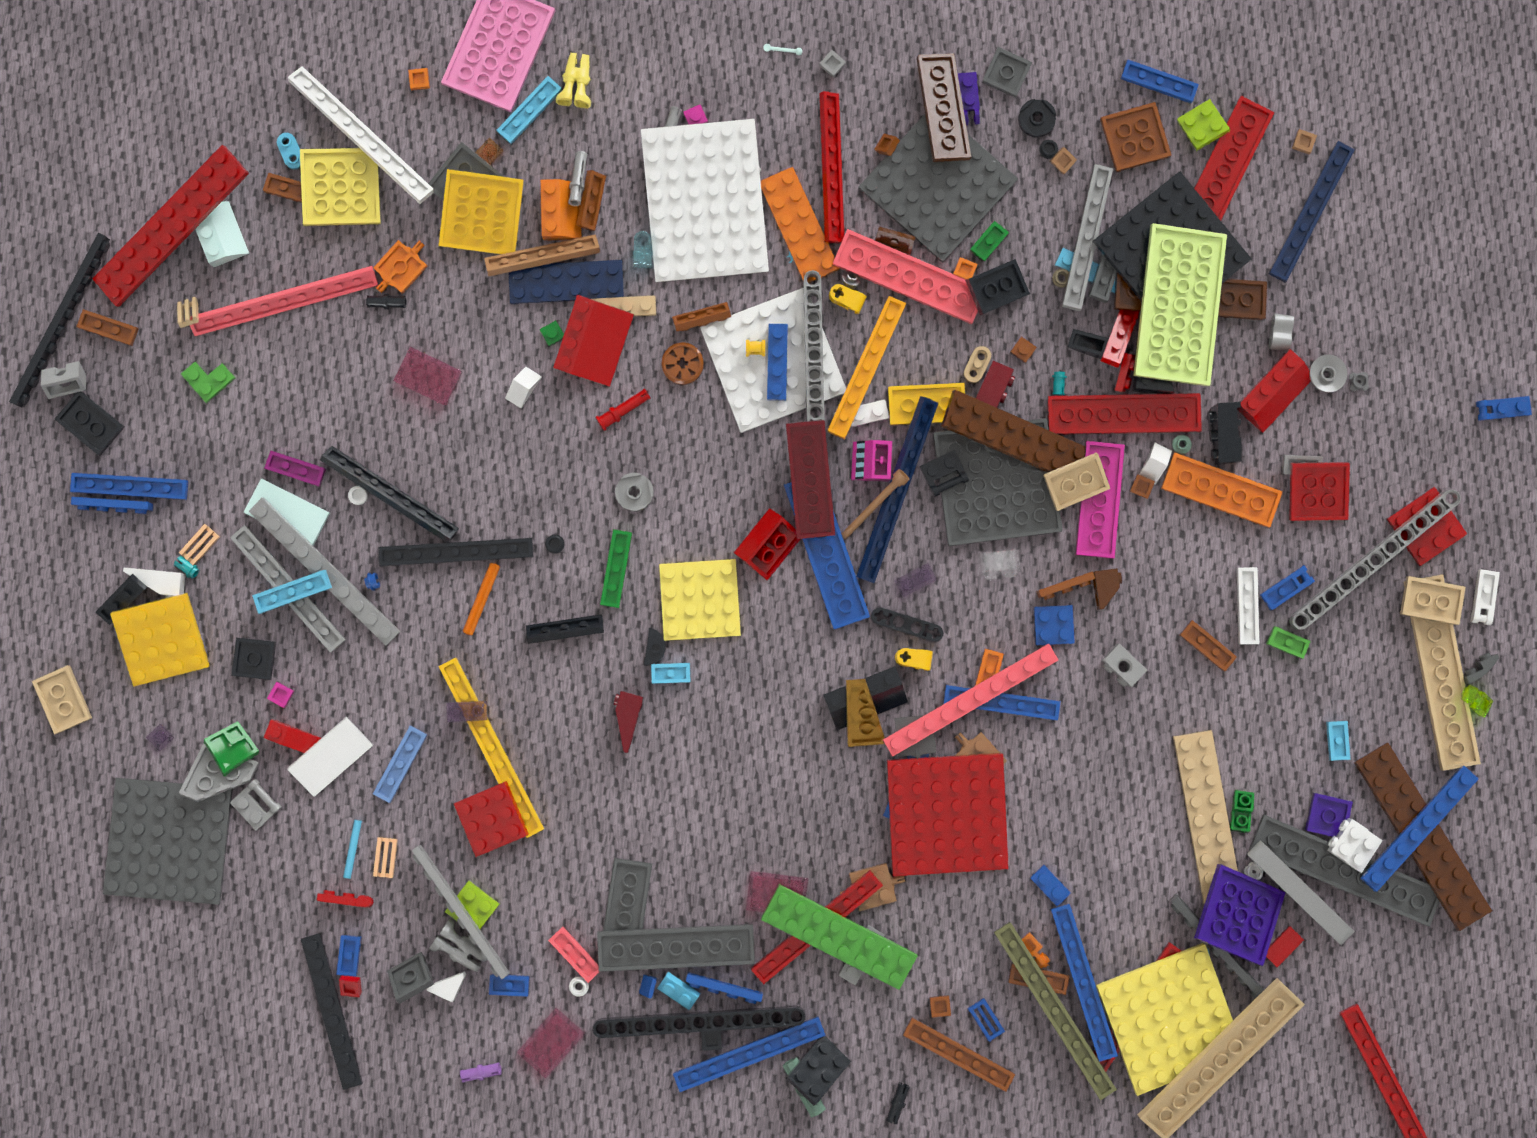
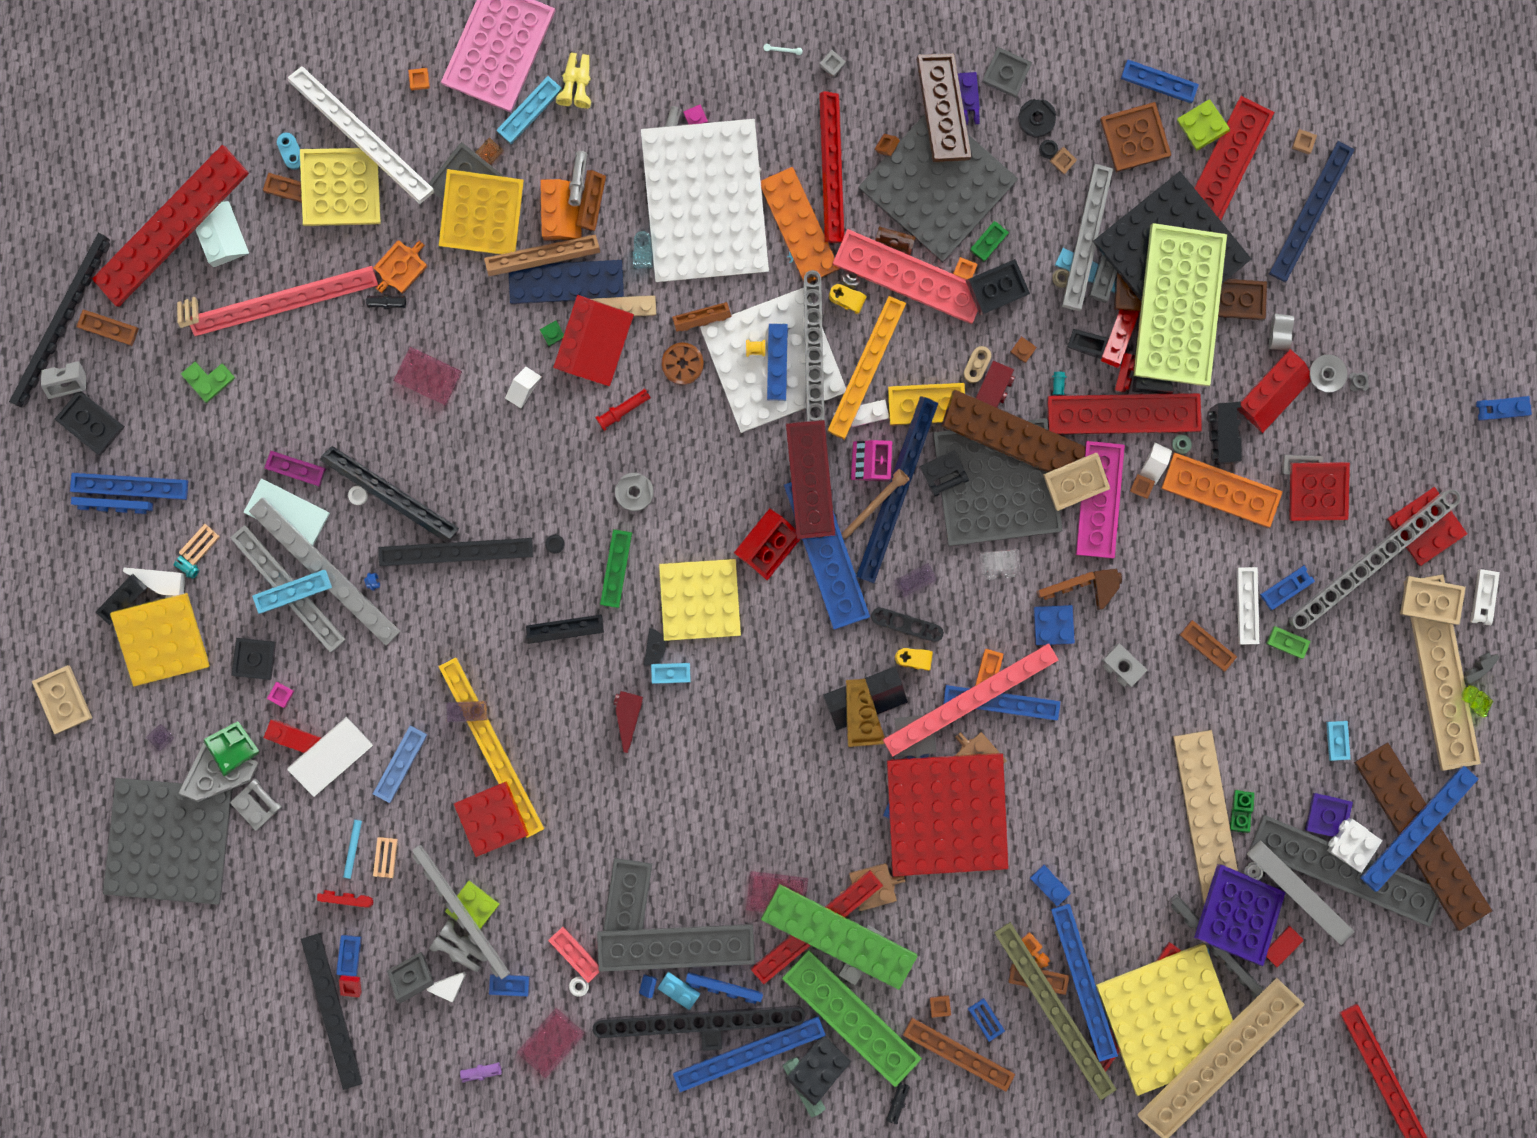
(481, 599): orange axle -> none
(851, 1018): none -> bright green plate

